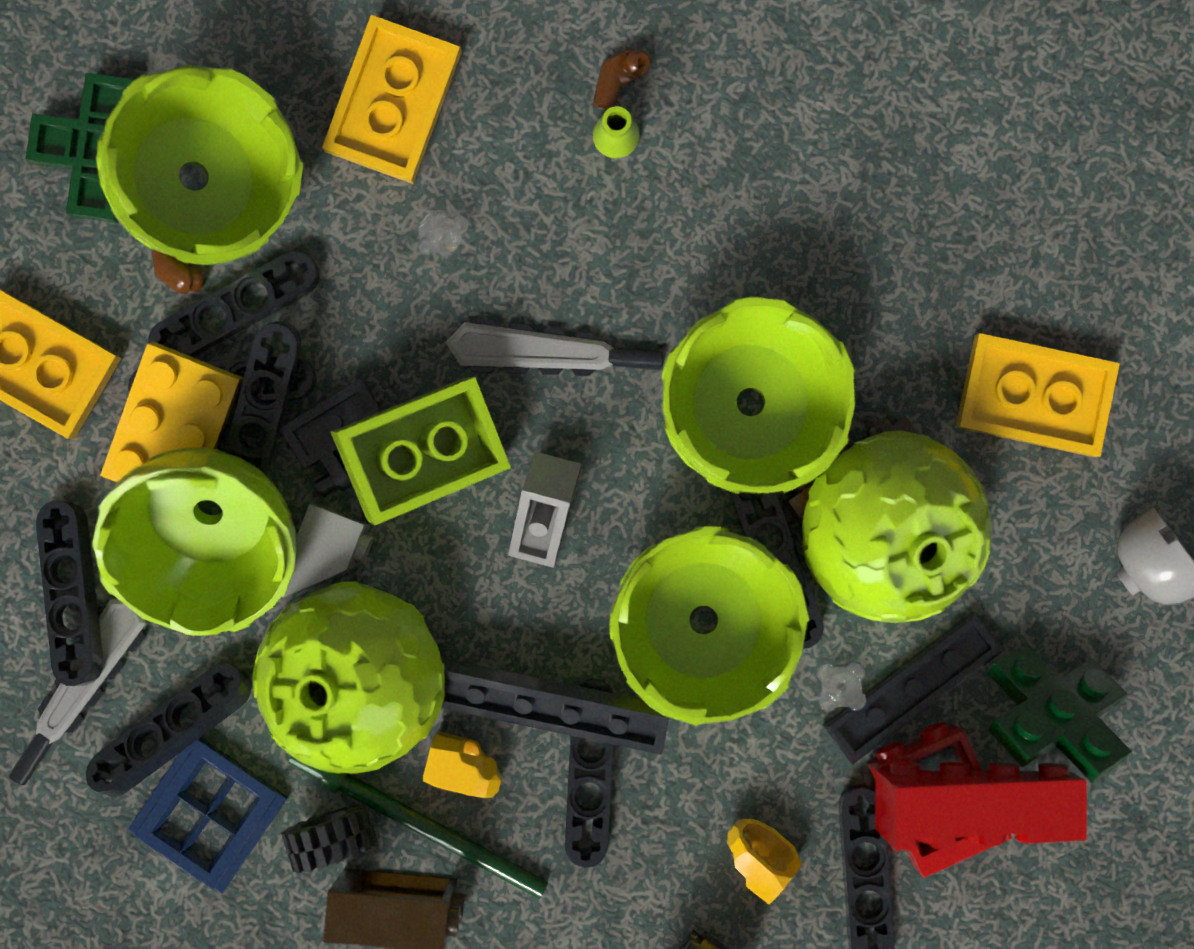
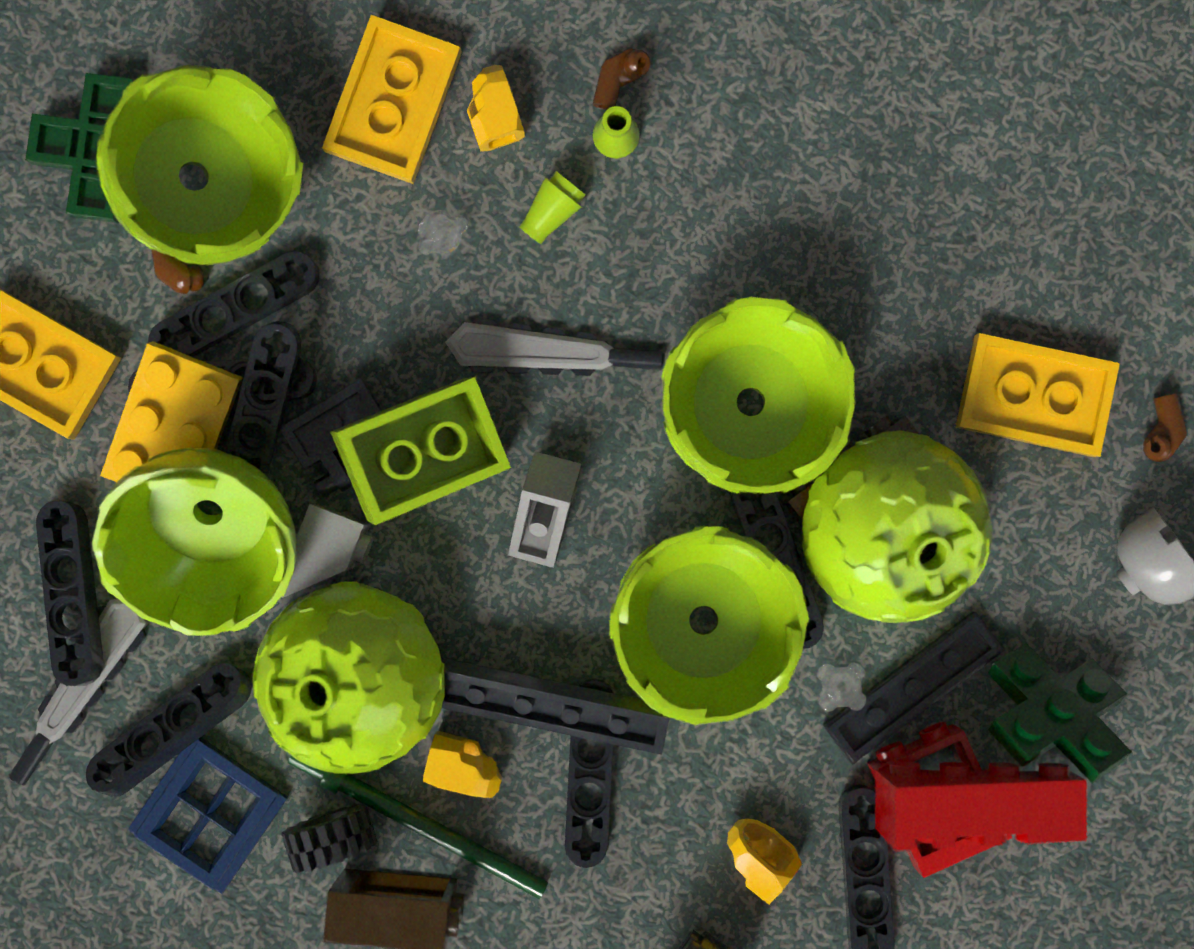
(494, 110): none -> yellow rock
(552, 206): none -> lime cone
(1169, 430): none -> reddish brown arm

